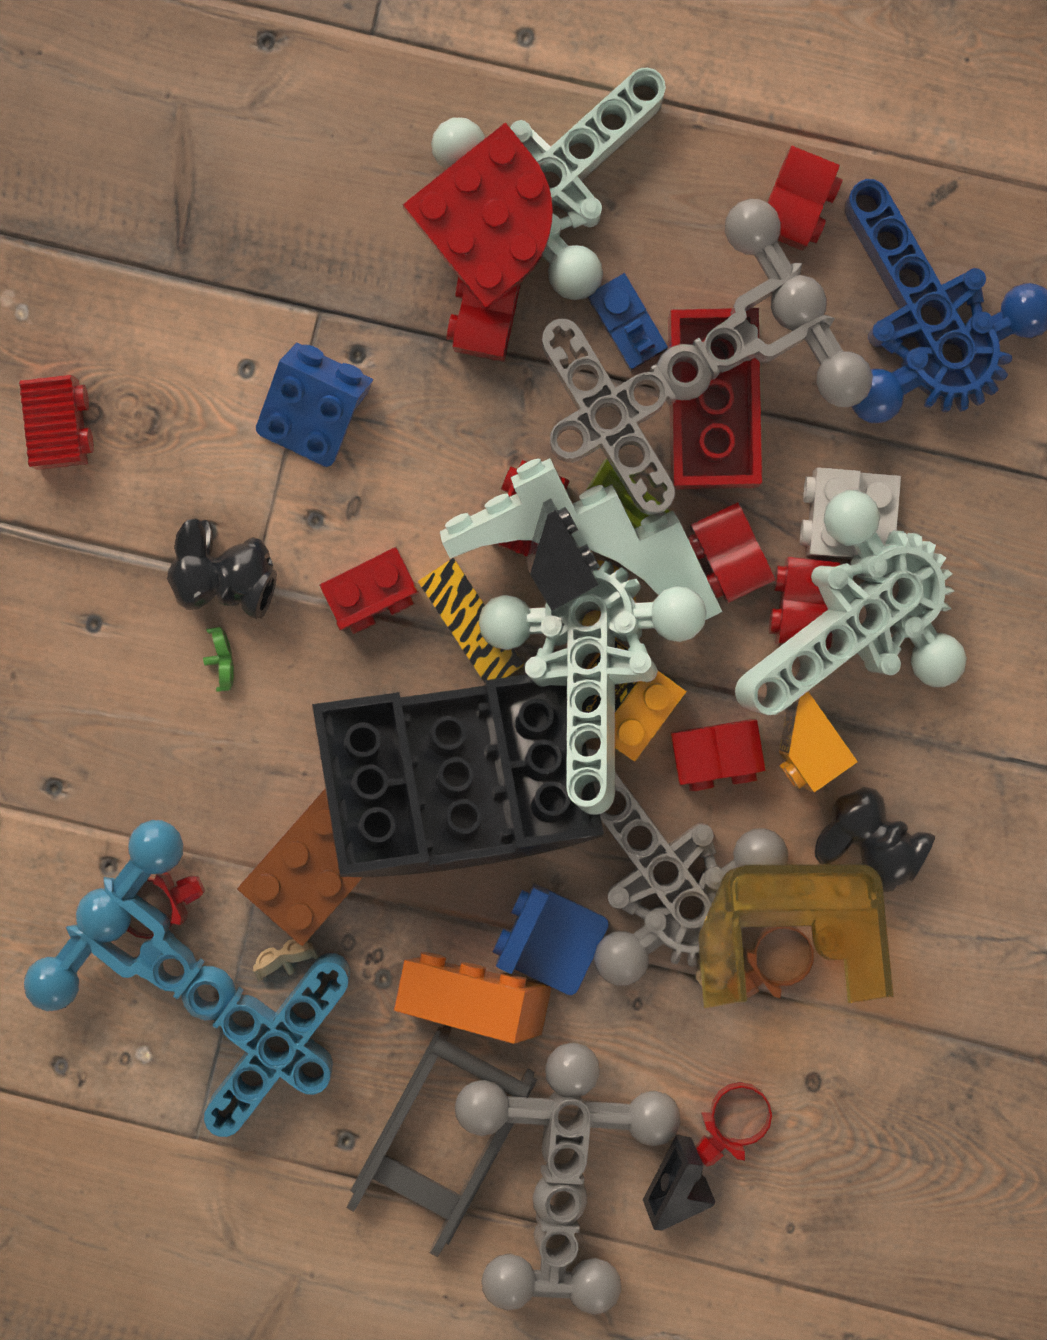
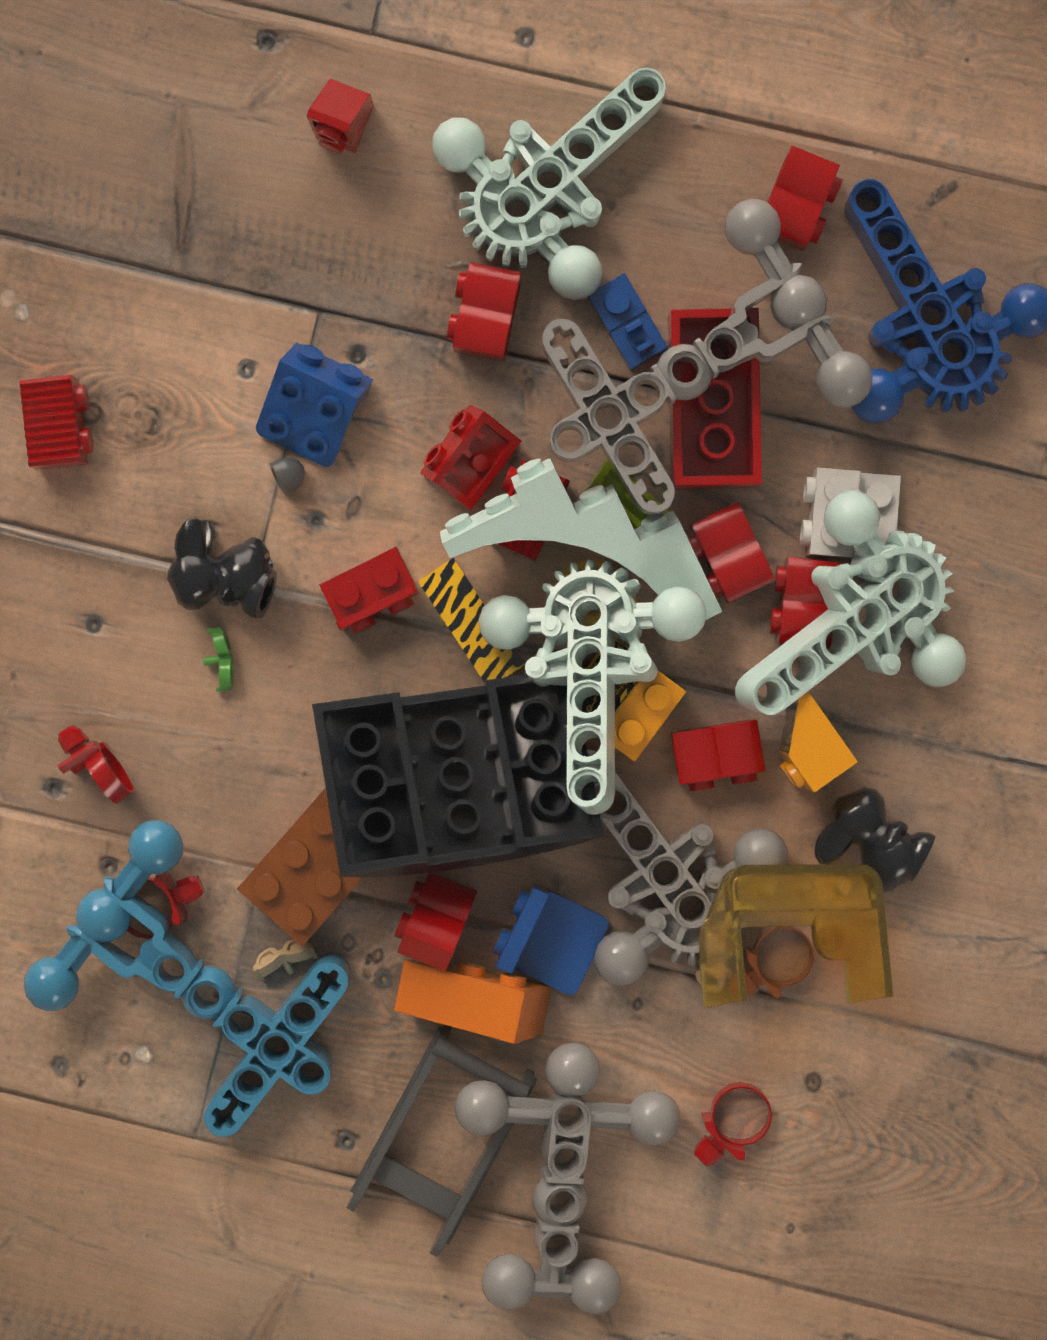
(99, 761): none -> red piece
(287, 473): none -> dark grey hinge
(340, 116): none -> red slope
(436, 921): none -> red brick
(469, 455): none -> red bracket
(488, 215): red plate -> none
(555, 559): black slope -> none
(678, 1186): black slope -> none

